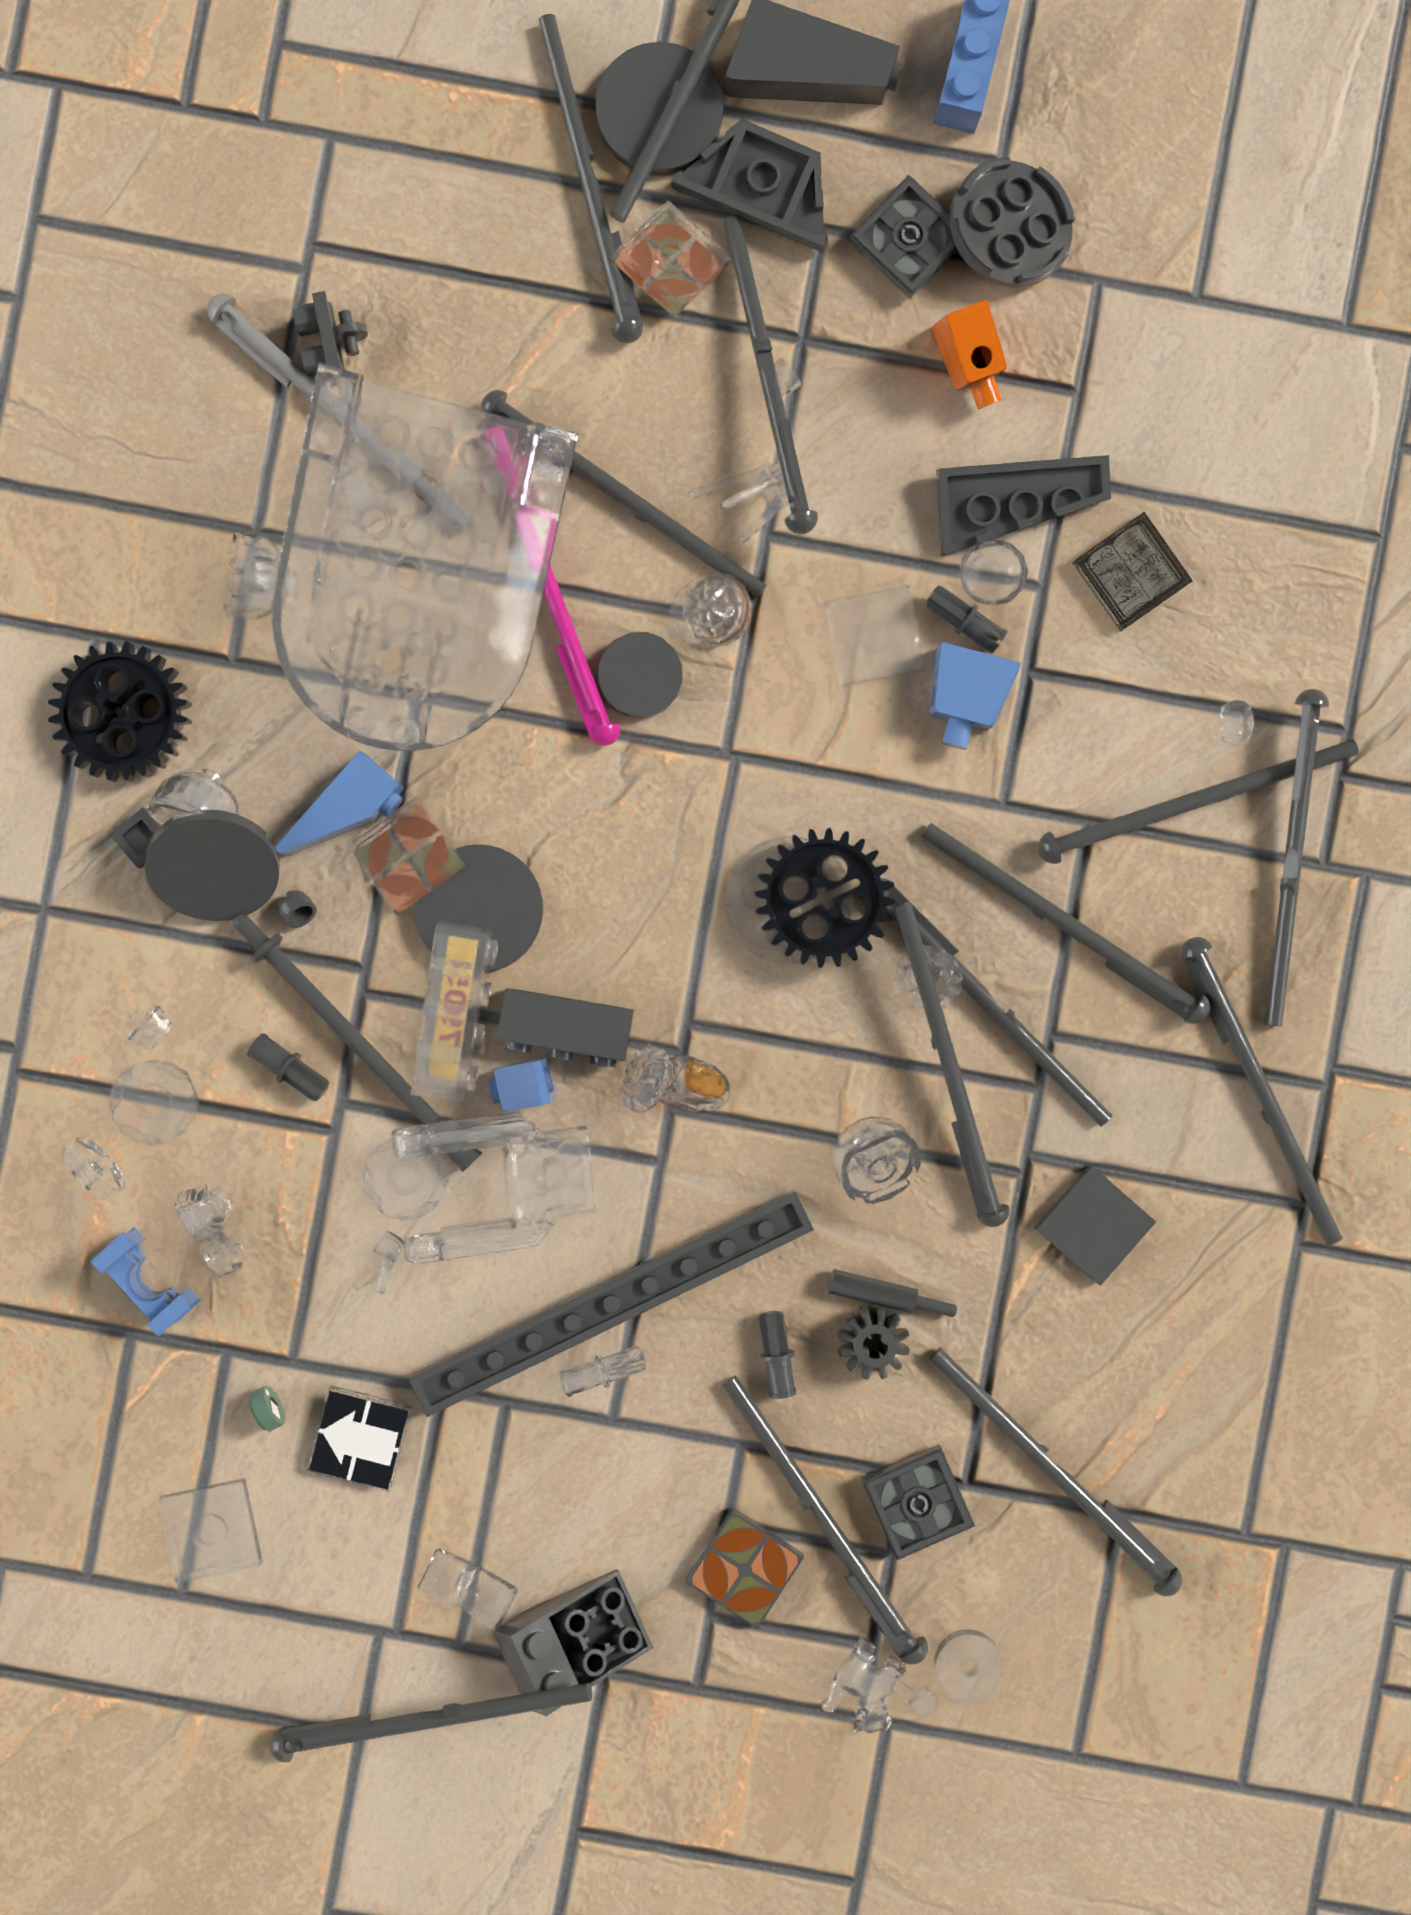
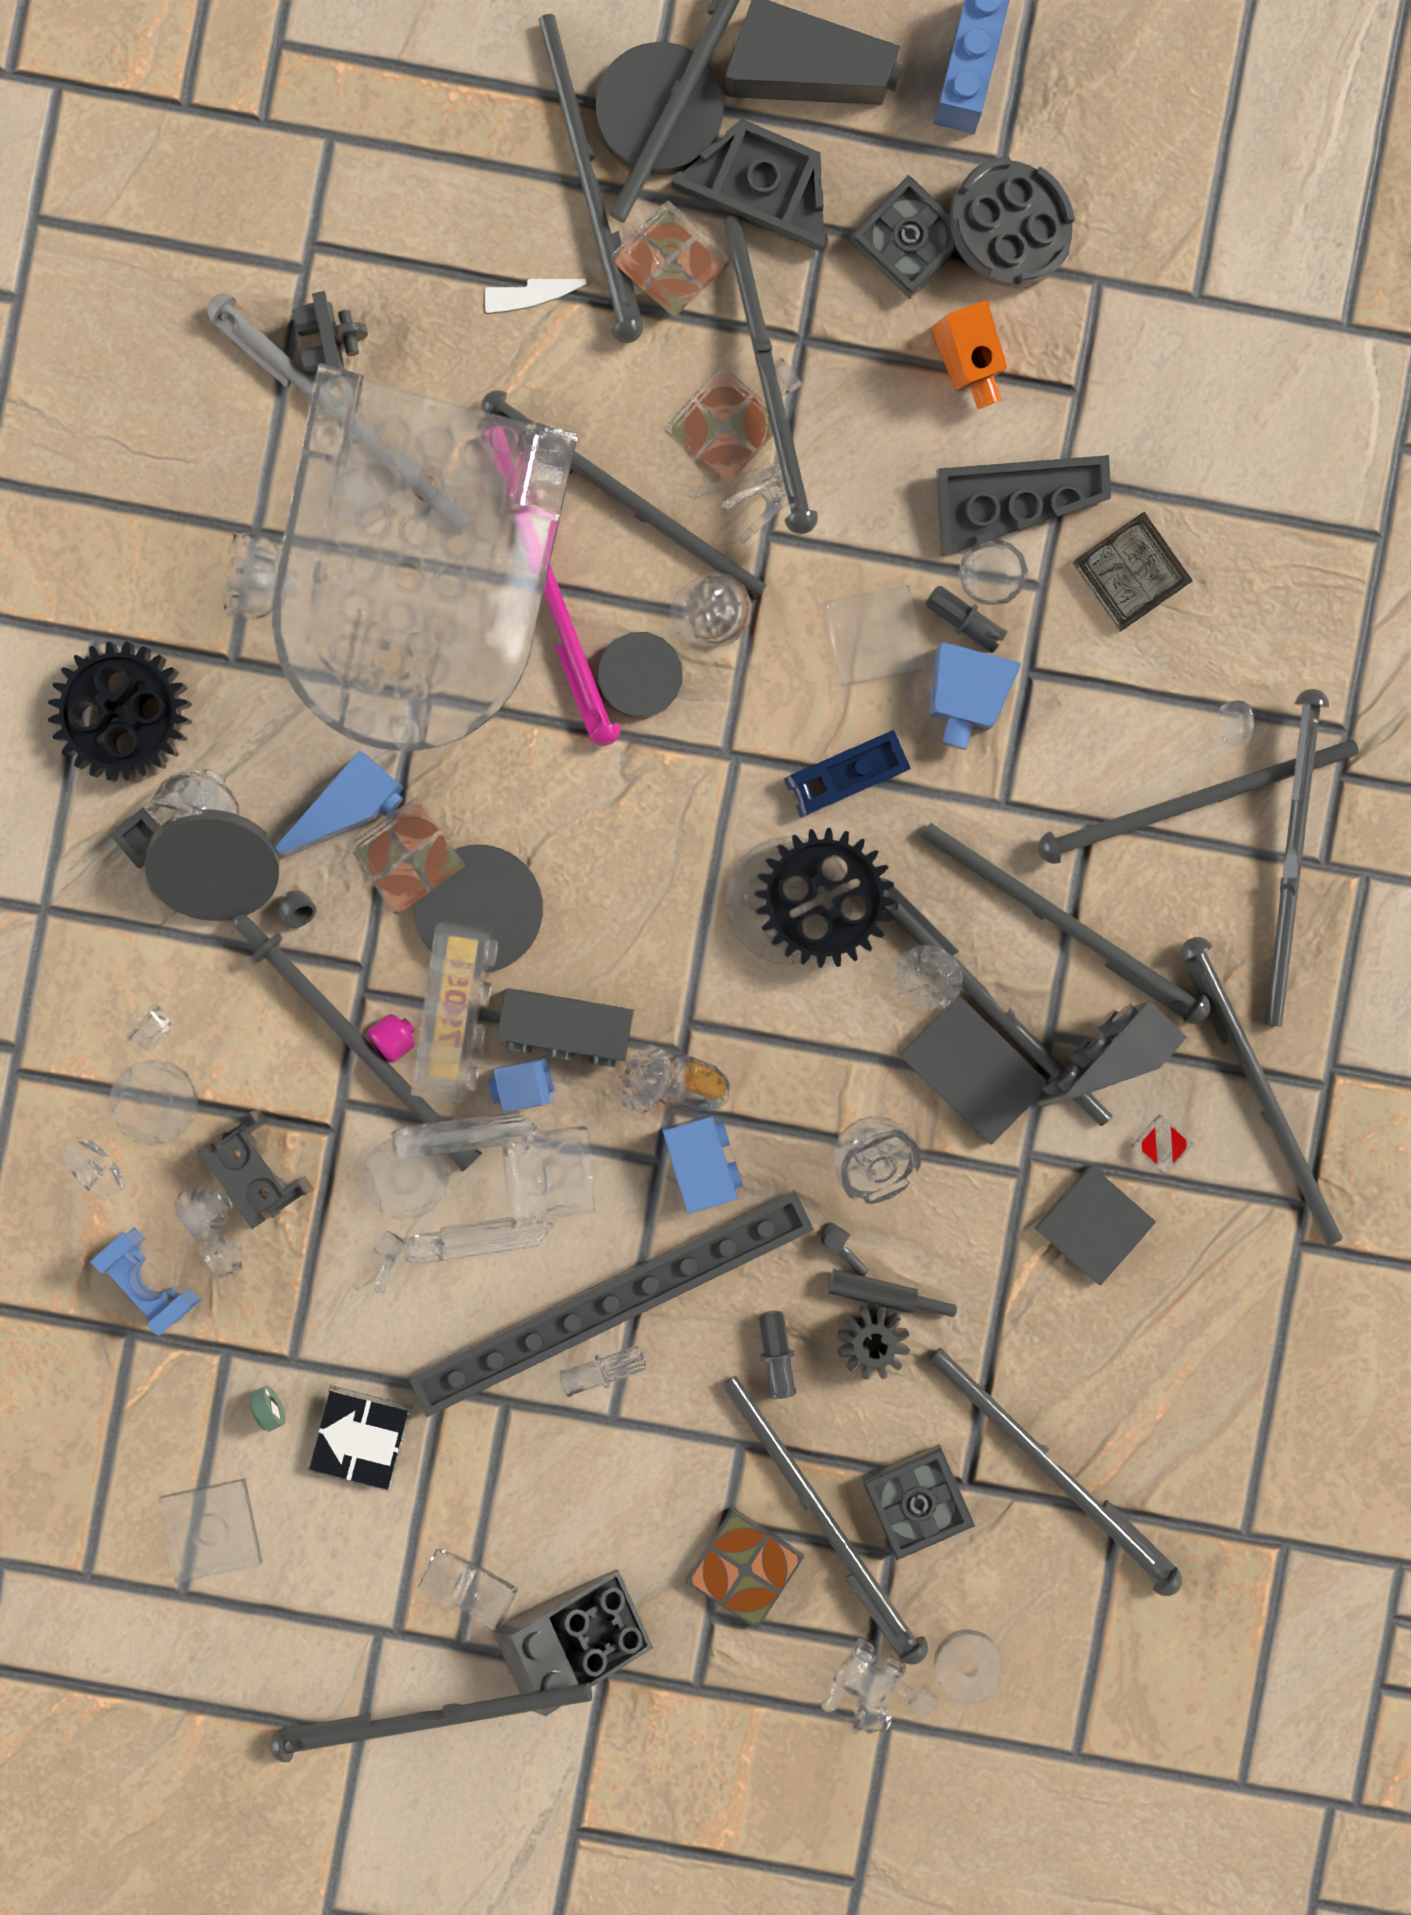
(249, 1174): none -> dark grey piece
(288, 1067): dark grey axle -> none
(392, 1037): none -> dark pink piece
(536, 292): none -> white sticker
(701, 1162): none -> medium blue brick
(722, 425): none -> clear tile
(834, 1239): none -> dark grey hand
(849, 772): none -> dark blue plate
(965, 1129): dark grey bar -> none
(974, 1070): none -> dark grey tile
(1127, 1047): none -> dark grey slope
(1162, 1144): none -> clear tile

